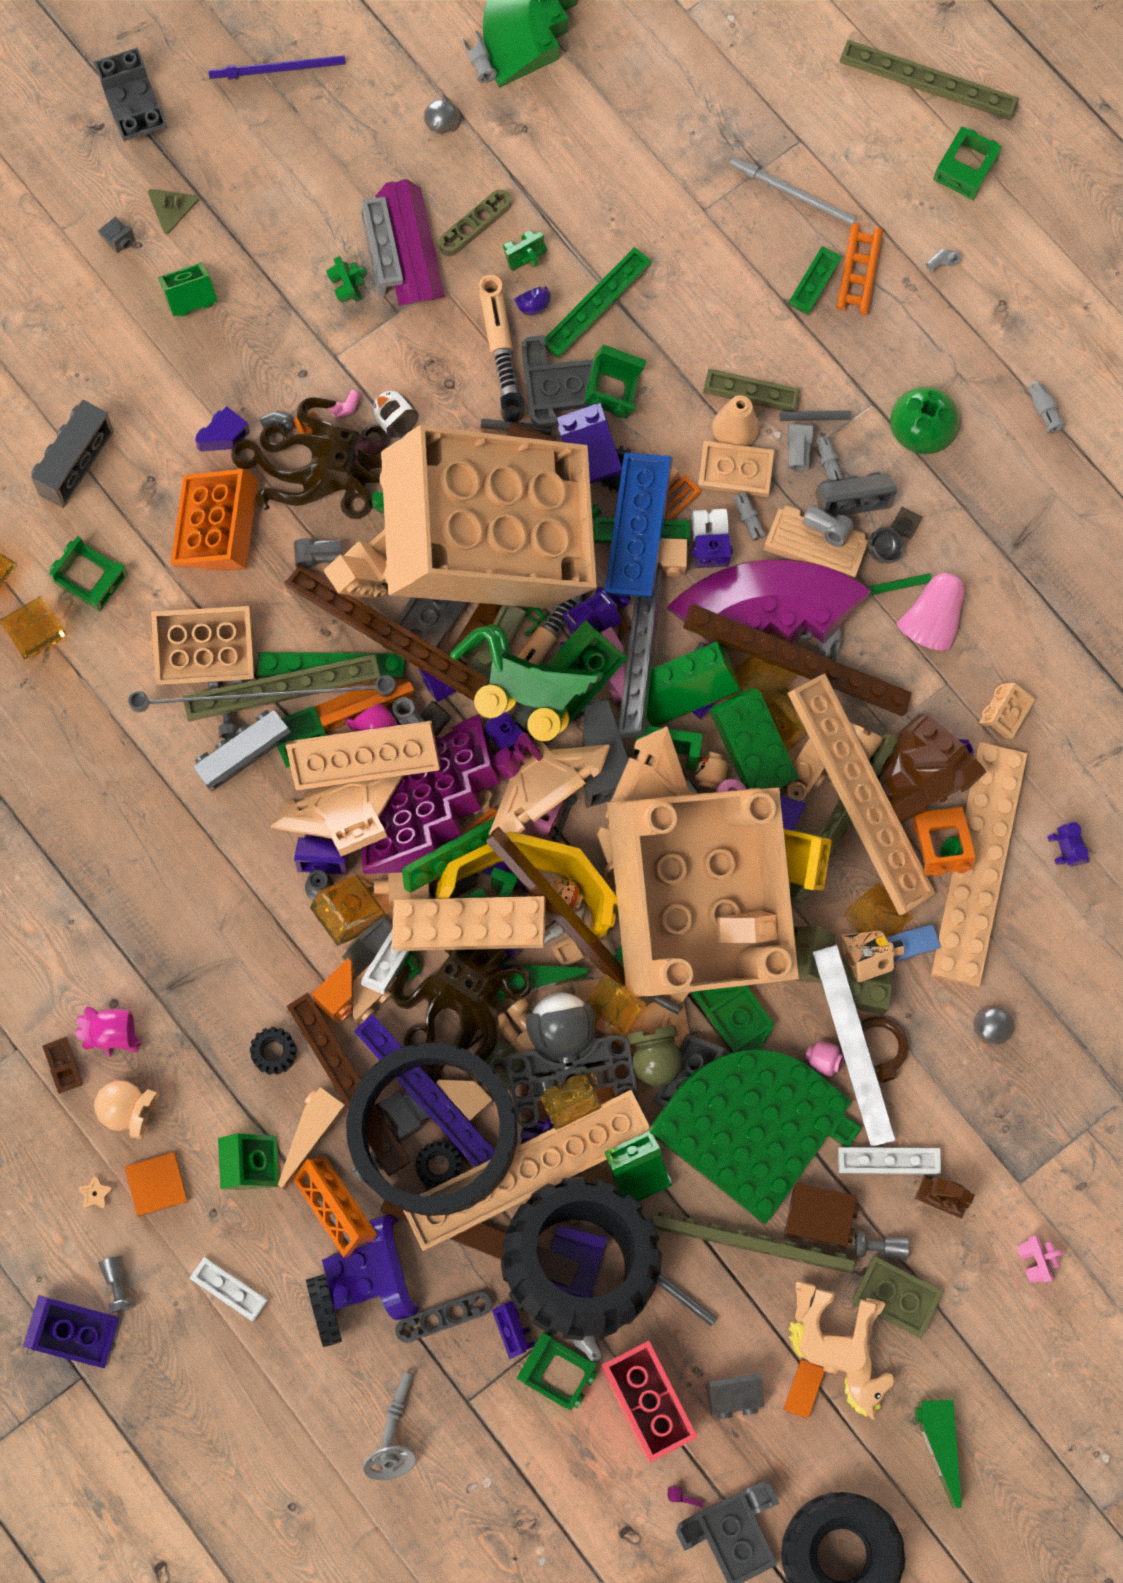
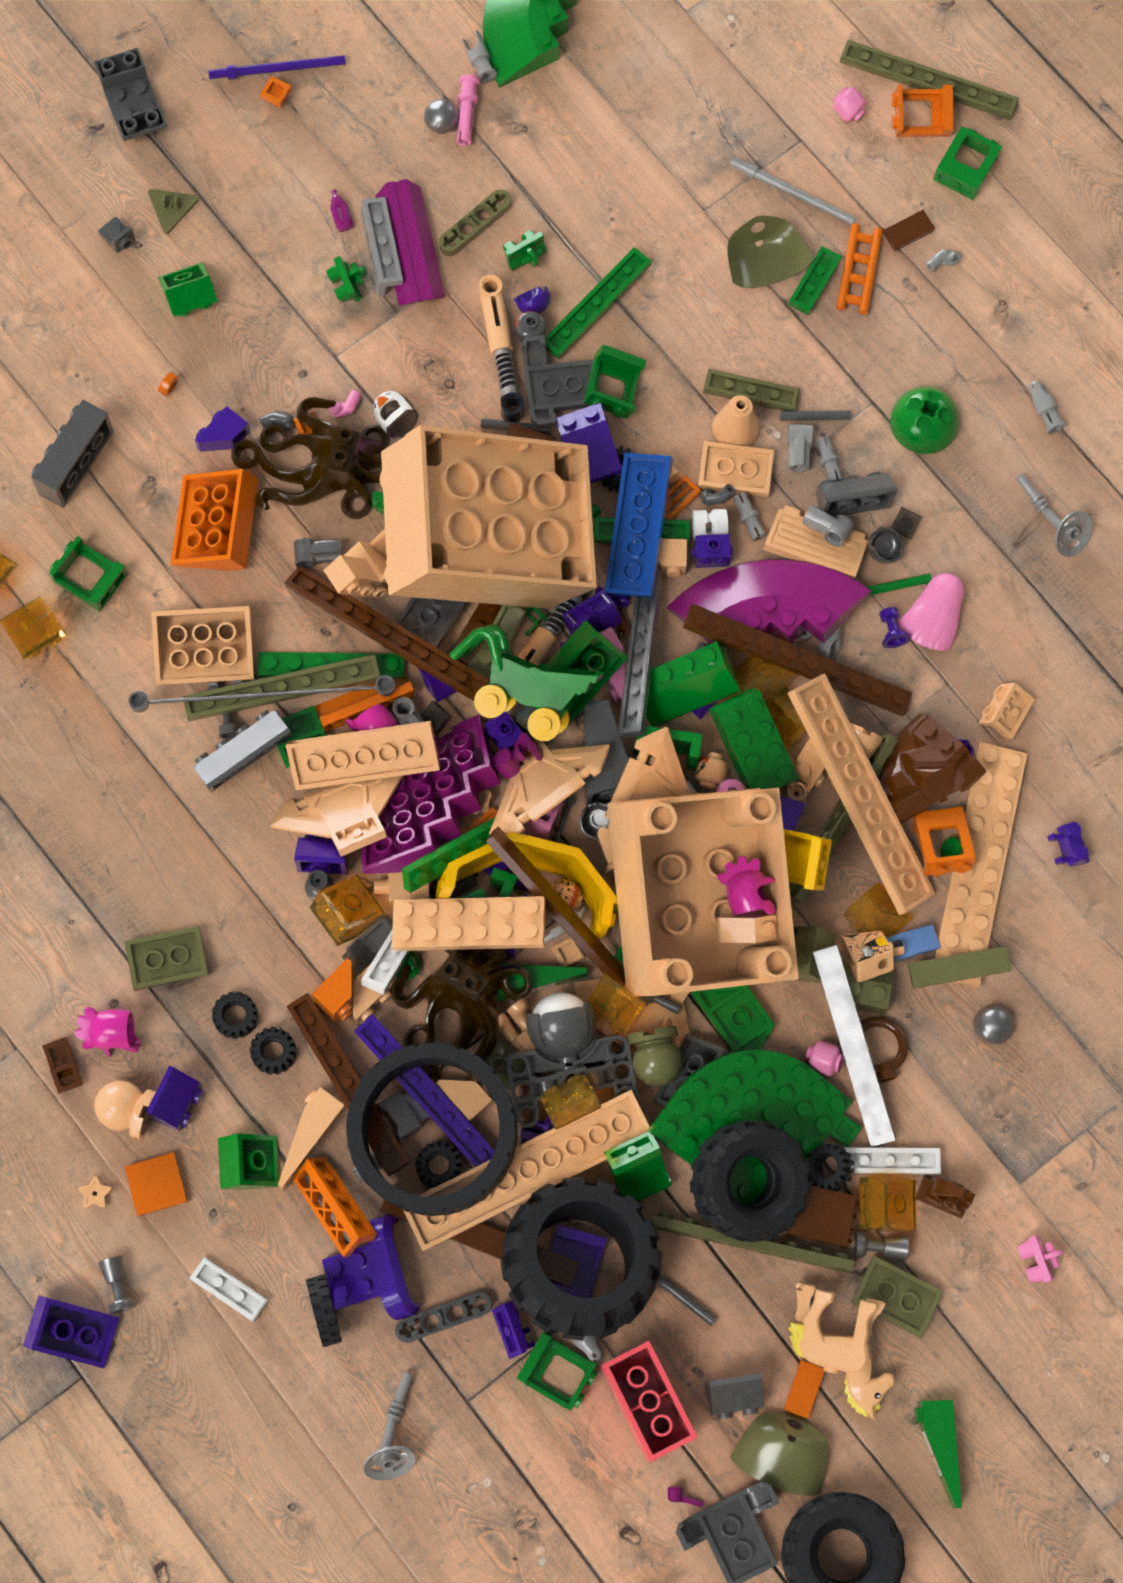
(166, 958): none -> olive plate
(168, 384): none -> orange tile
(175, 1099): none -> dark purple slope
(227, 1001): none -> black tyre
(275, 91): none -> orange plate
(340, 213): none -> magenta piece
(467, 101): none -> bright pink pin
(530, 324): none -> dark grey head
(592, 818): none -> flat silver hair
(720, 497): none -> dark grey arm
(745, 886): none -> dark pink piece
(775, 1460): none -> olive piece
(777, 259): none -> olive piece
(784, 1188): none -> black tyre
(843, 1167): none -> black tyre
(849, 104): none -> bright pink head
(887, 1204): none -> clear yellow slope
(895, 636): none -> dark purple piece
(908, 230): none -> reddish brown tile
(941, 111): none -> orange window
(959, 967): none -> olive tile
(1064, 529): none -> light grey dish

